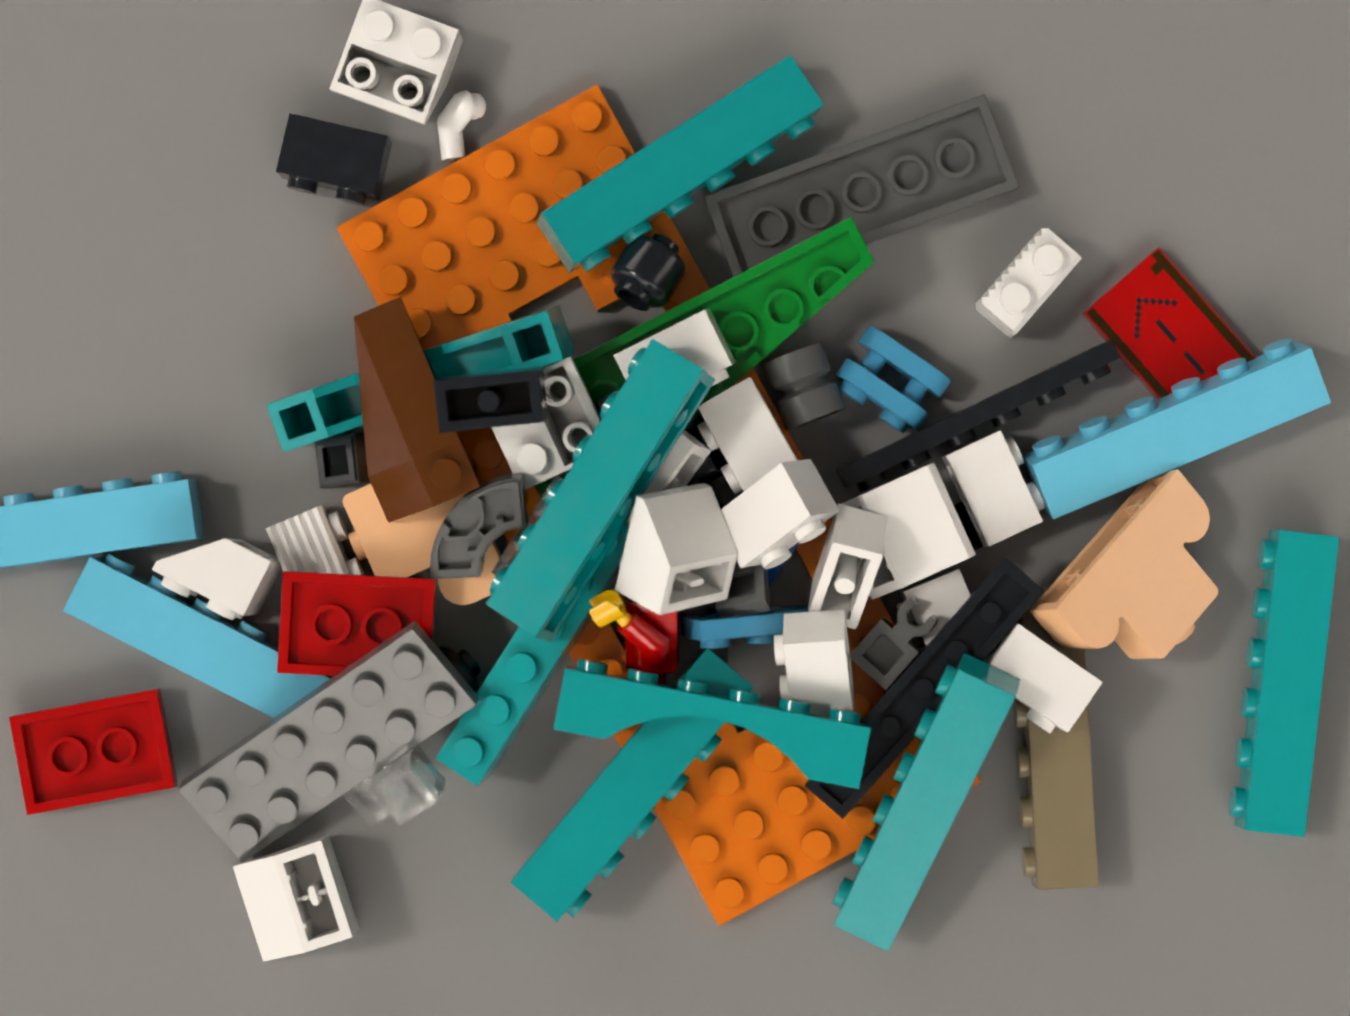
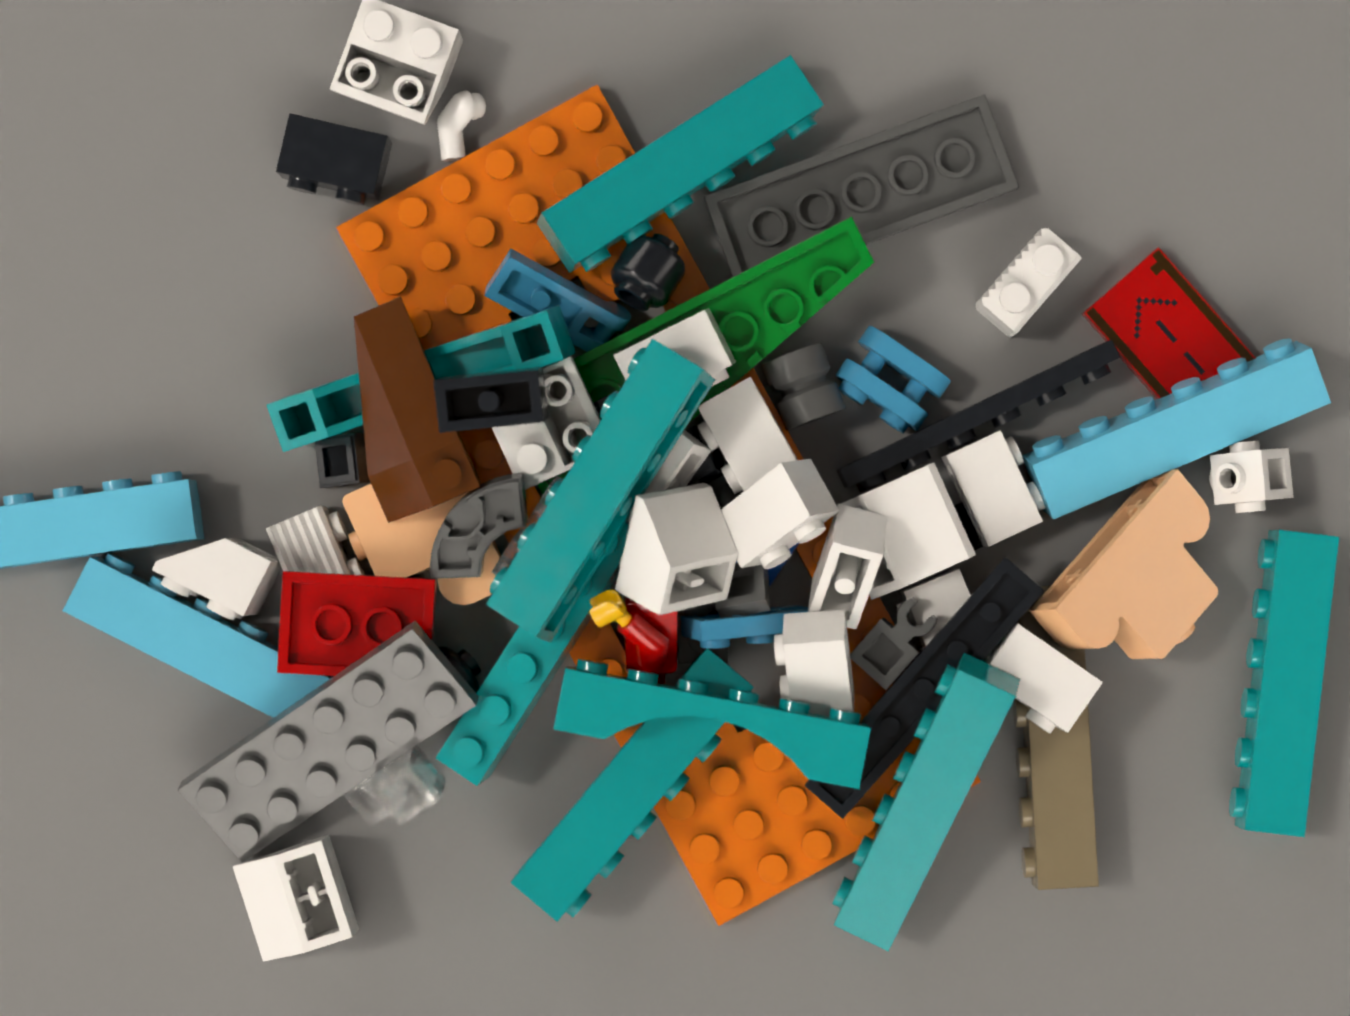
(93, 751): red plate -> none
(531, 288): none -> dark azure plate
(1250, 476): none -> white brick

